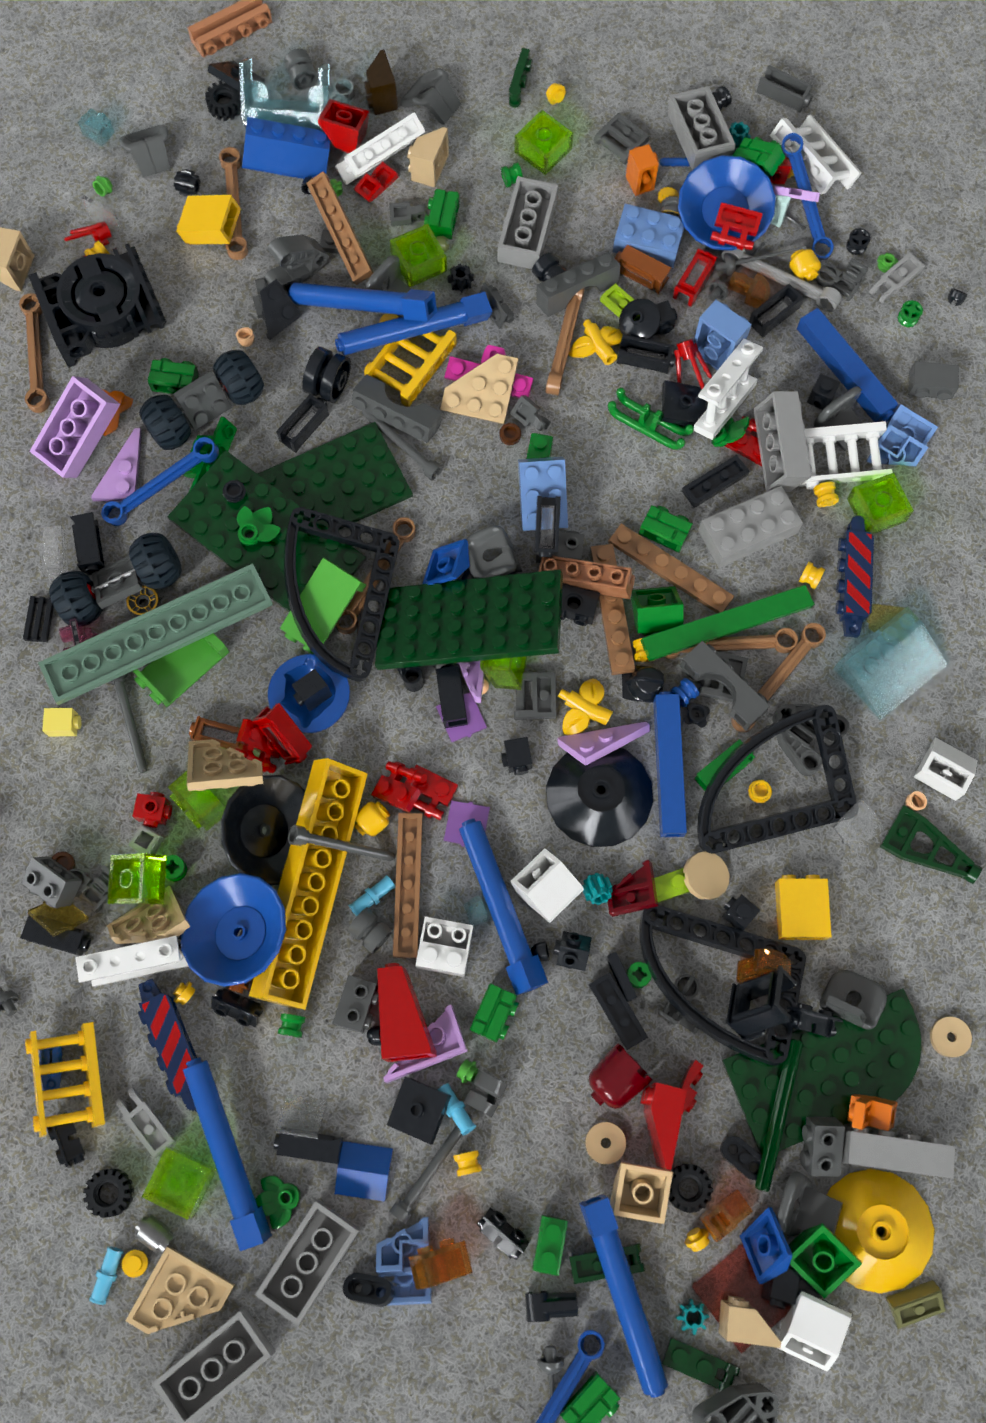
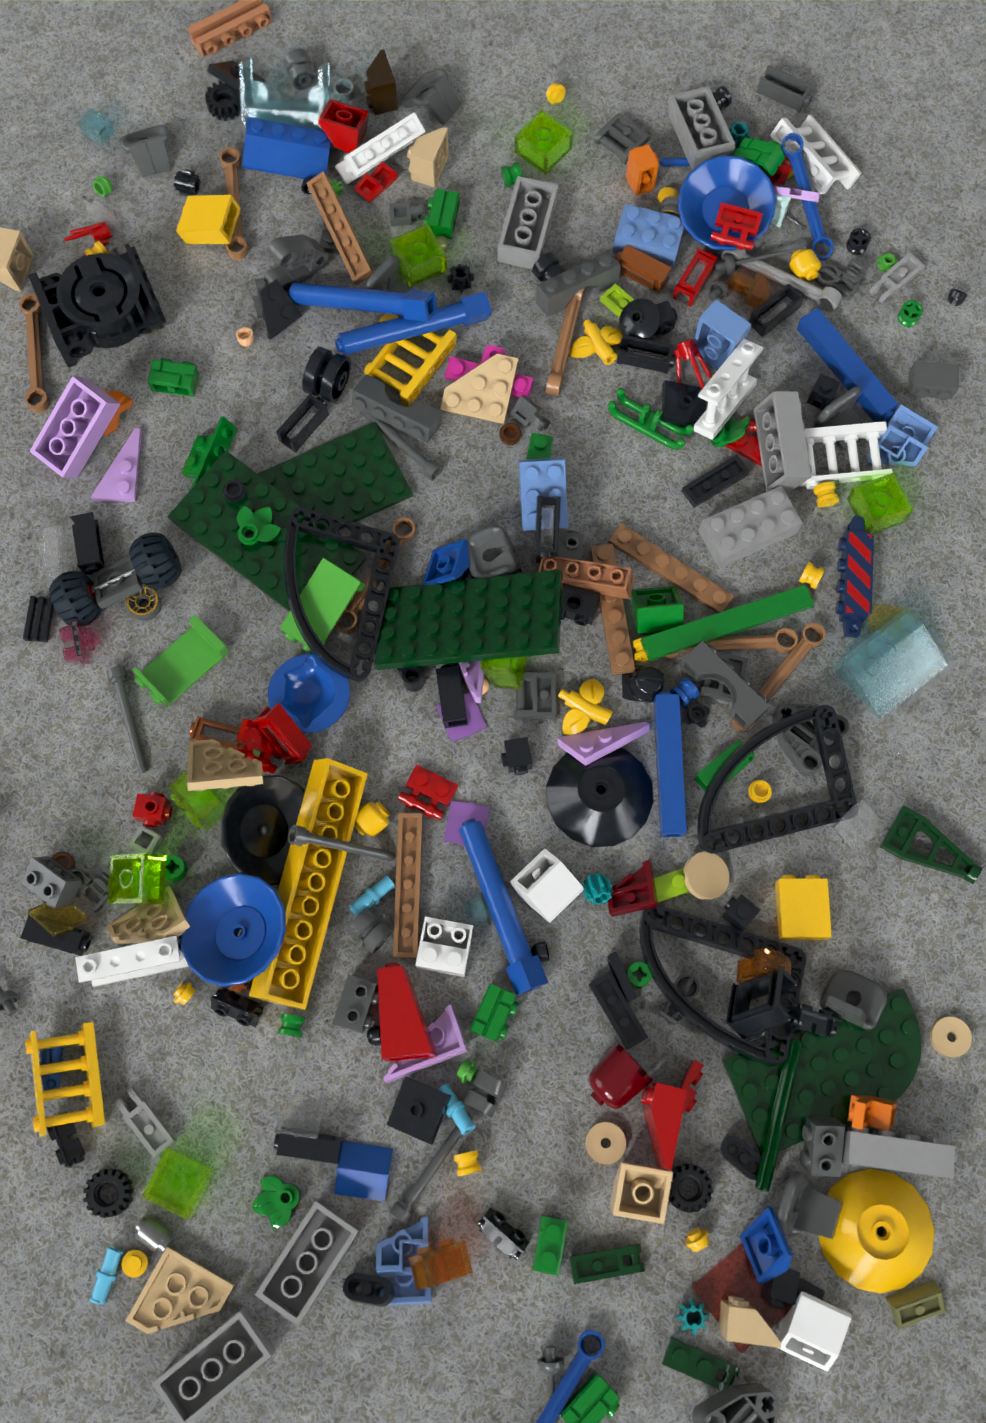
(61, 722): light yellow brick -> none
(155, 634): sand green plate -> none
(160, 482): blue piece -> none
(168, 1037): dark blue hinge -> none
(202, 399): black plate -> none
(248, 1219): blue brick -> none
(311, 690): black brick -> none
(396, 793): red plate -> none
(500, 312): dark grey hinge -> none
(520, 78): dark green plate -> none
(547, 1305): black piece -> none
(572, 950): black brick -> none
(603, 1229): blue brick -> none
(665, 528): green brick -> none
(725, 1215): clear orange brick -> none
(822, 1259): green slope -> none
(919, 801): light nougat hinge -> none
(946, 769): white slope -> none

